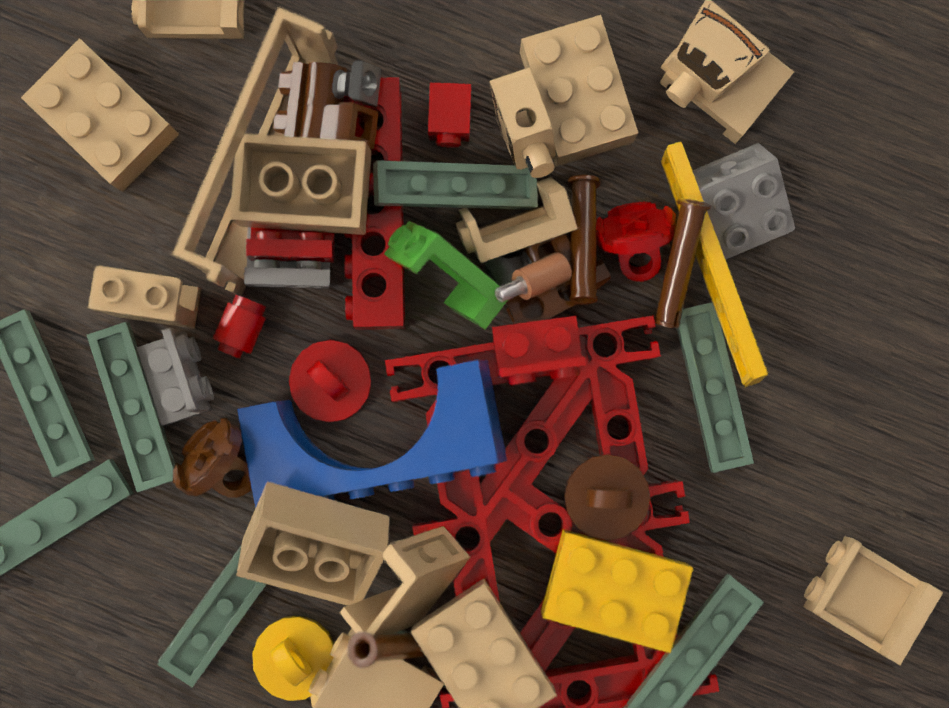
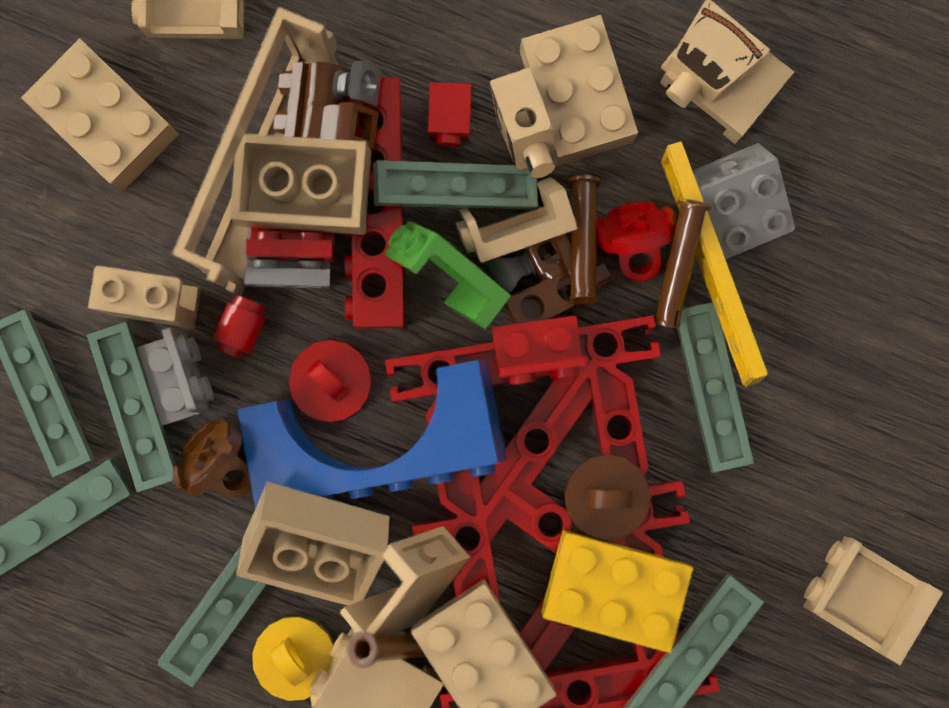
(536, 278): nougat piece -> none

